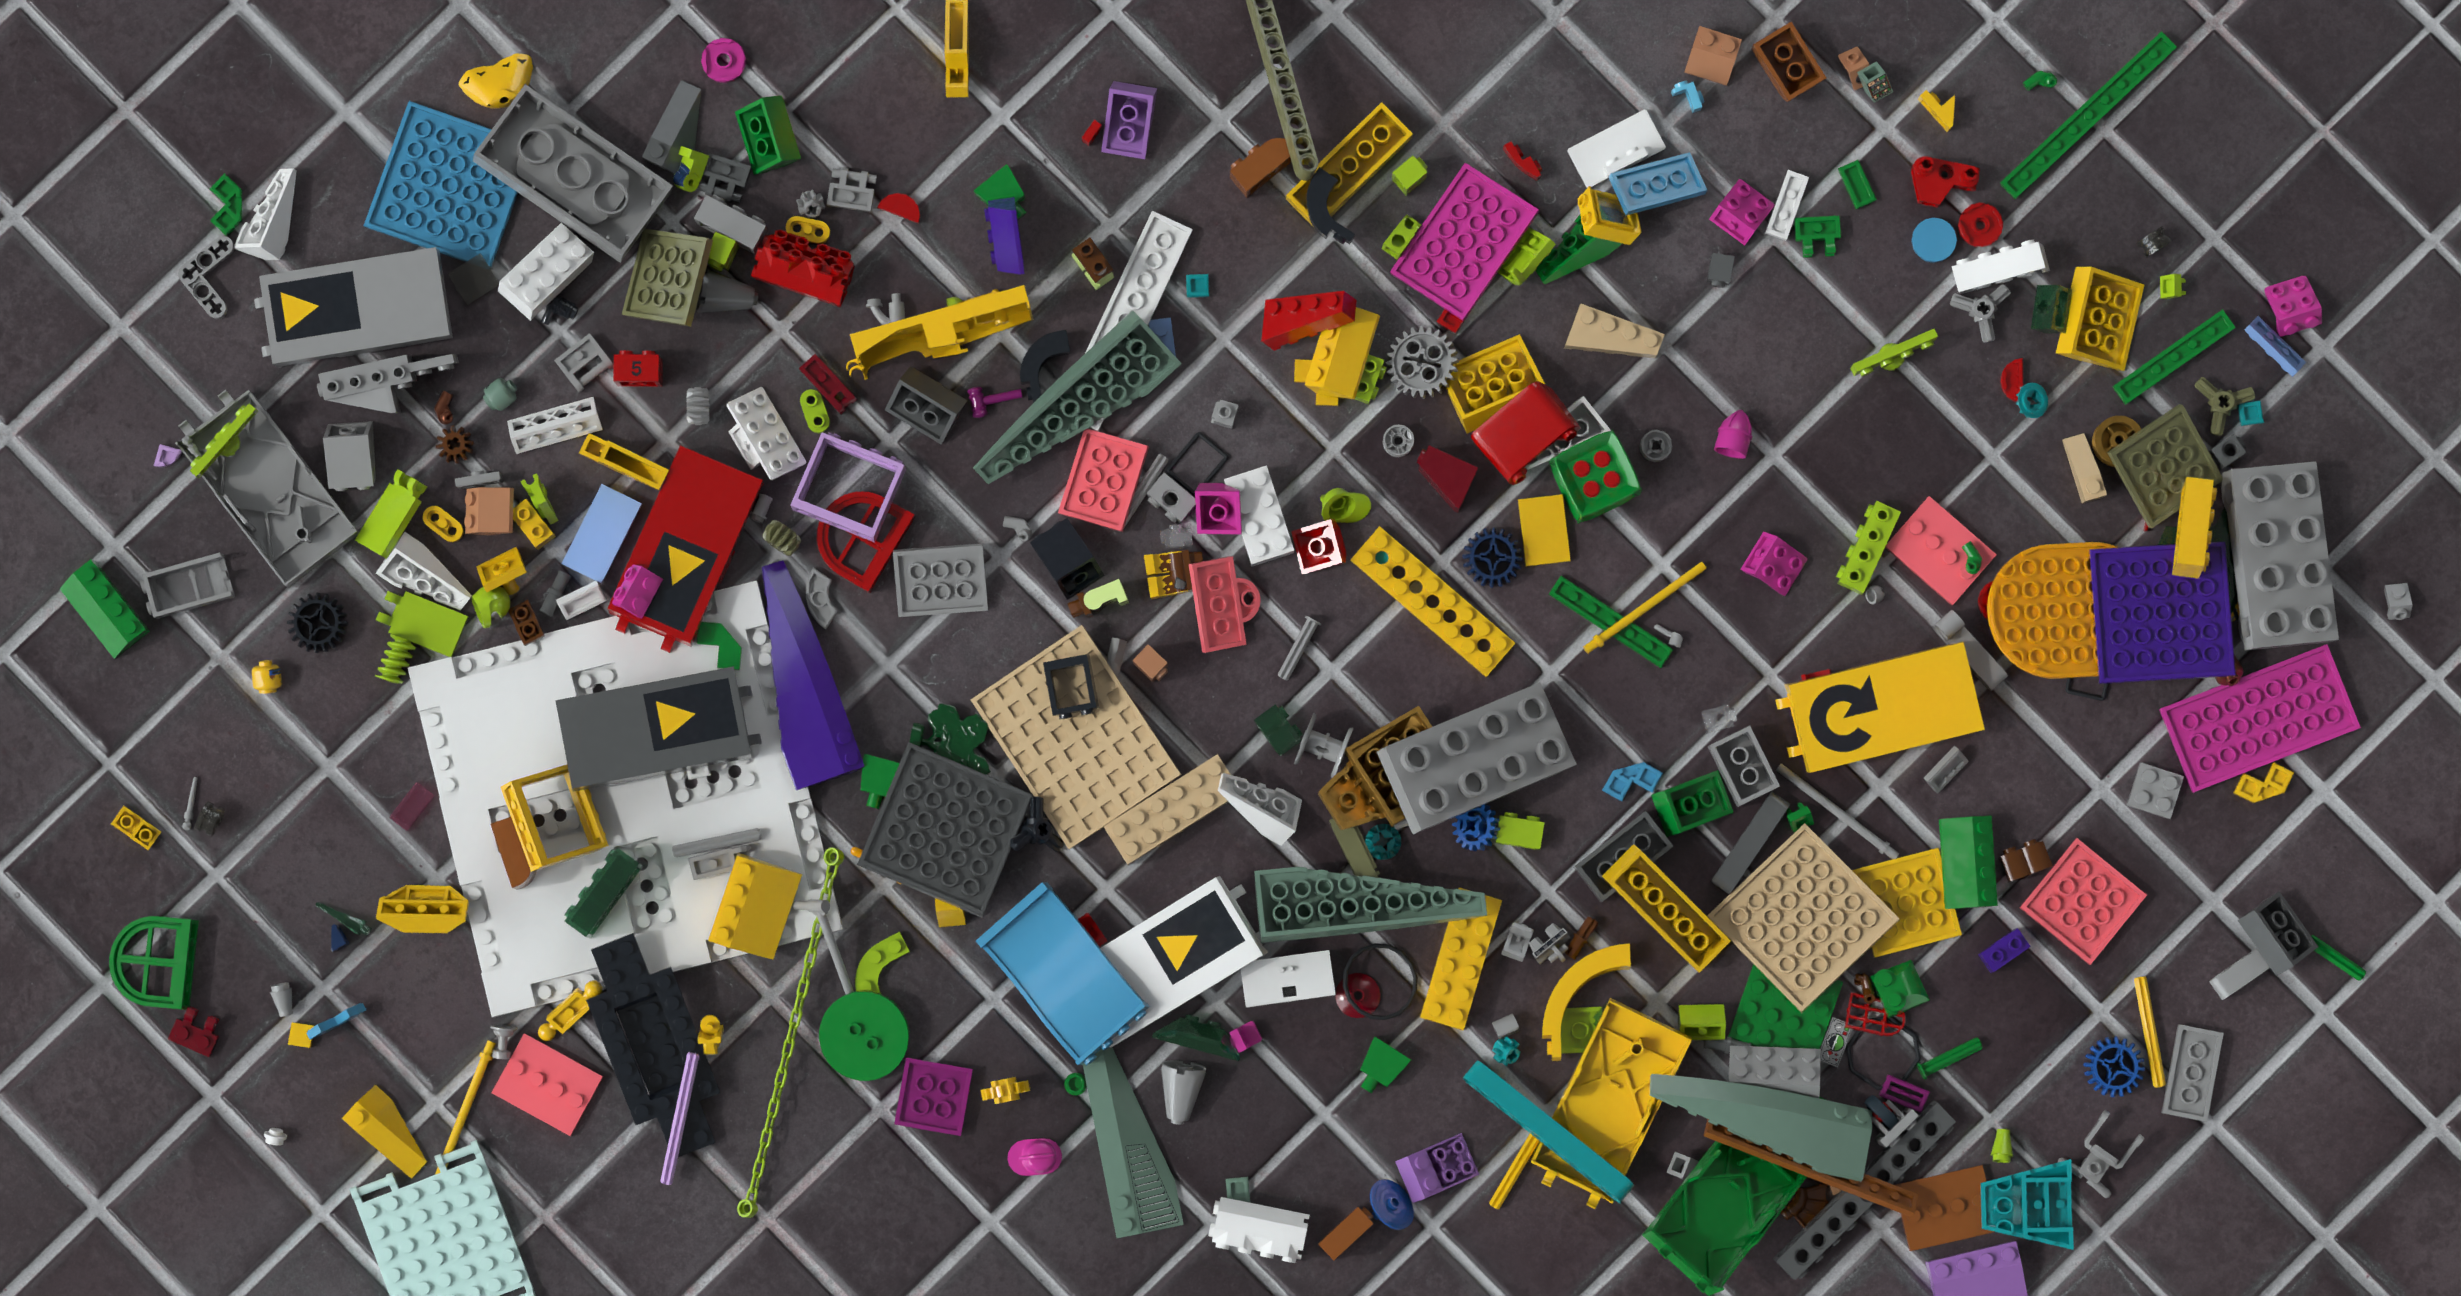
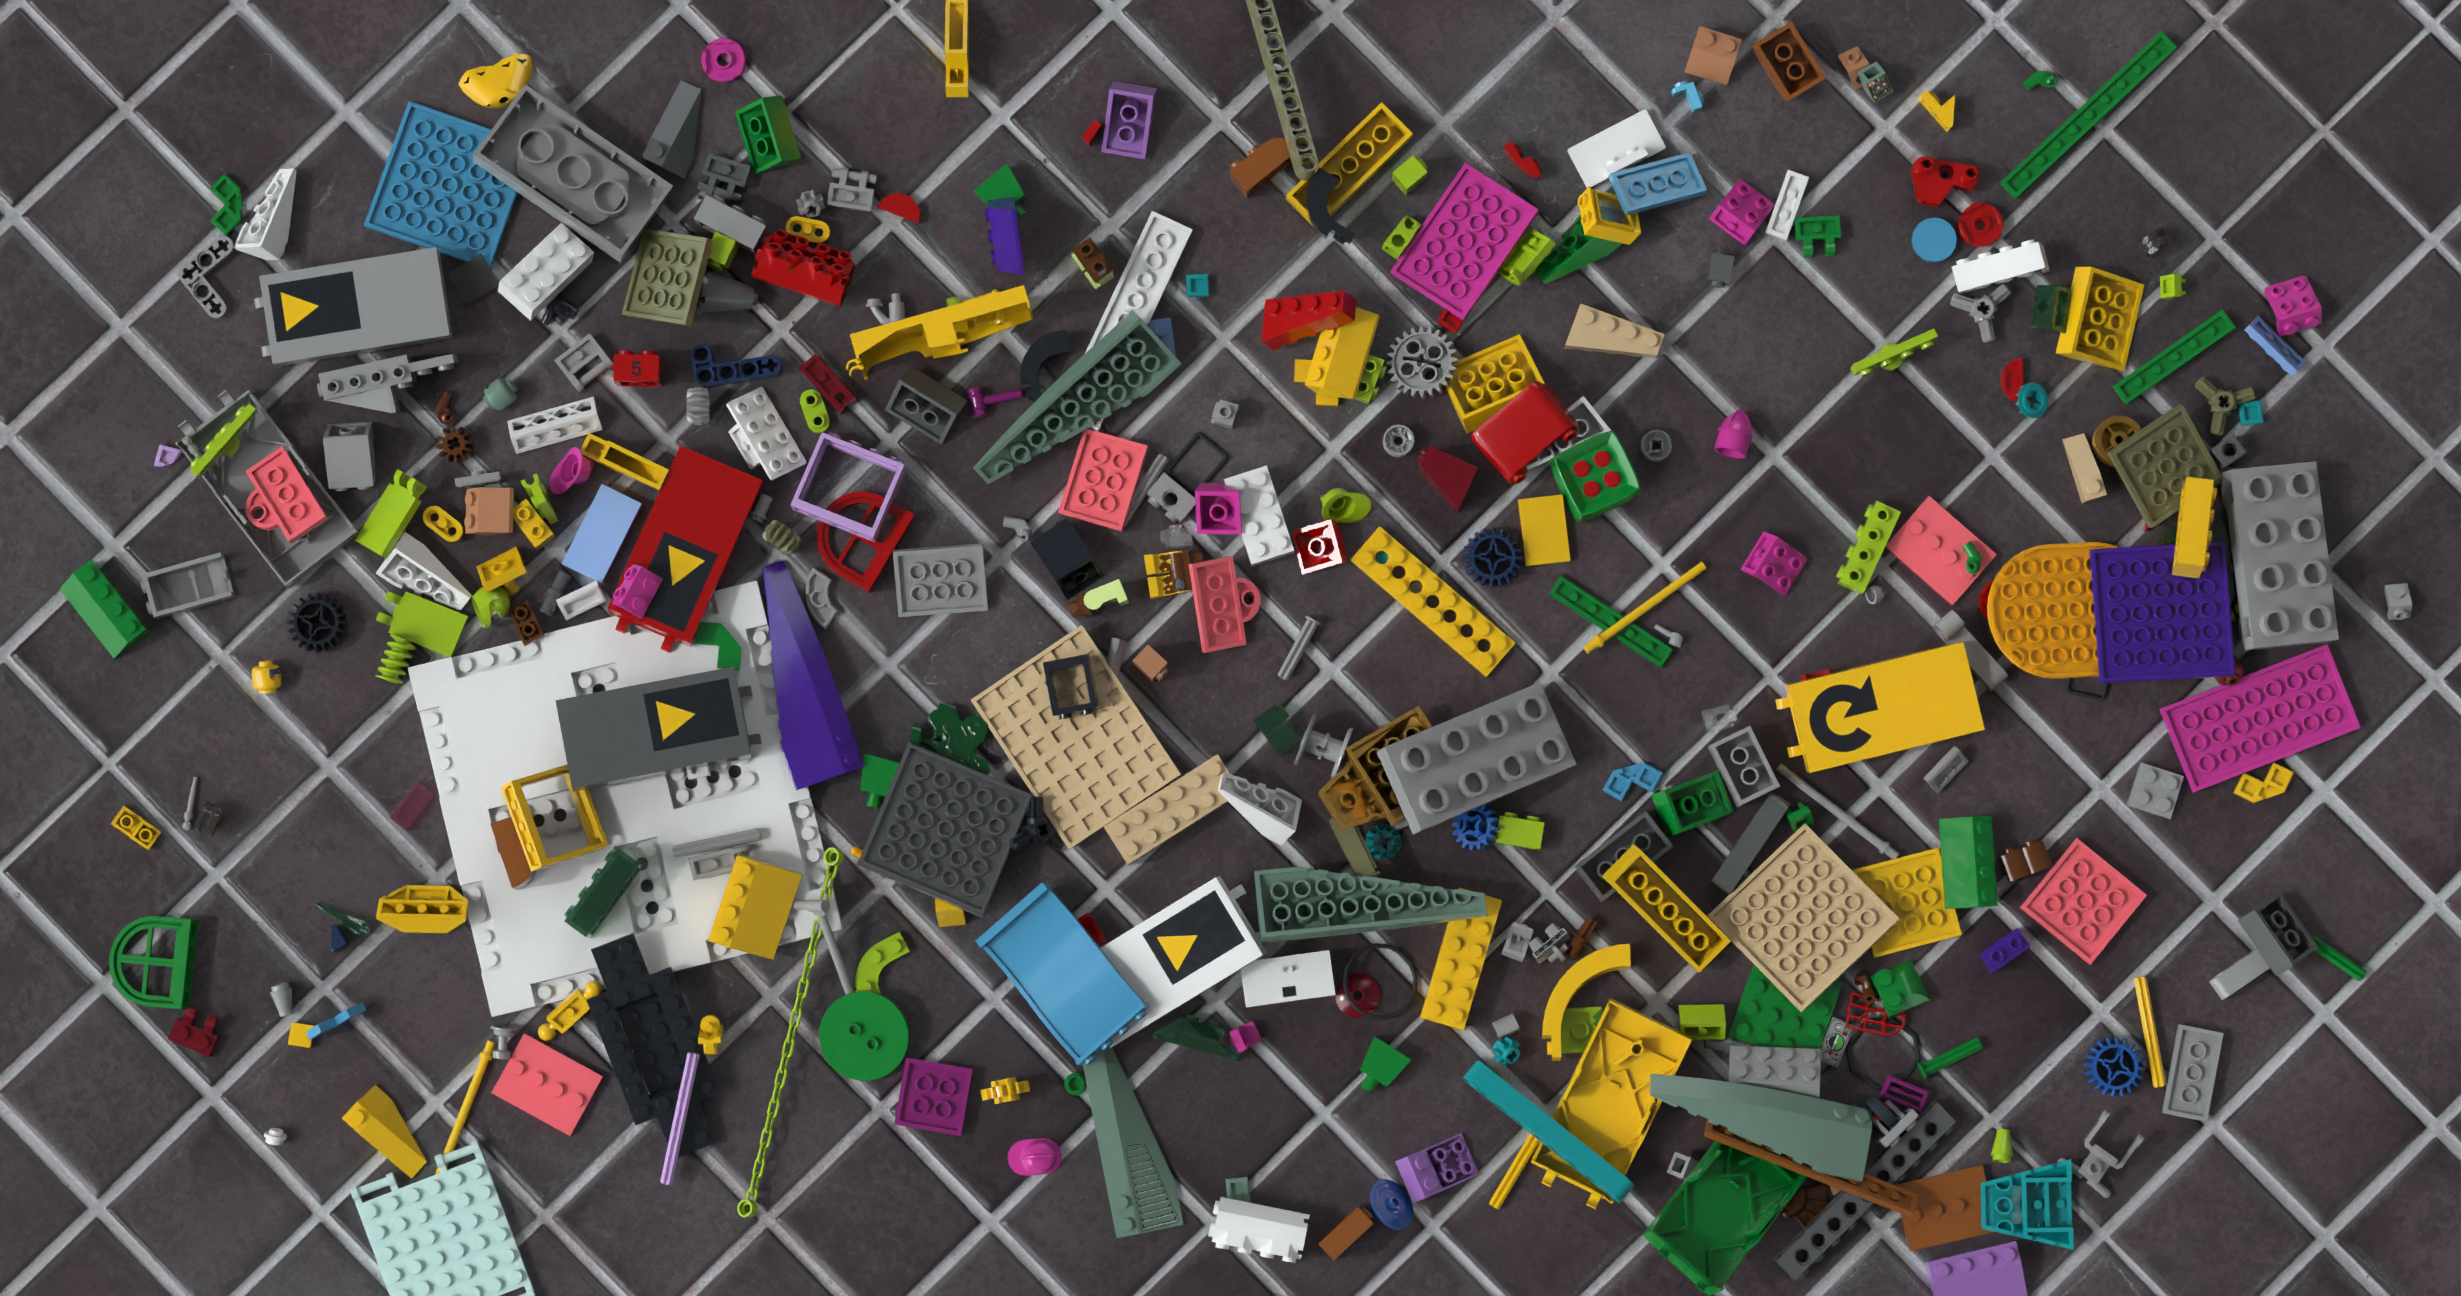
(283, 497): none -> coral plate
(572, 470): none -> dark pink piece
(690, 169): lime leg -> none
(738, 367): none -> dark blue beam
(1181, 1088): light grey cone -> none
(1857, 184): green tile -> none

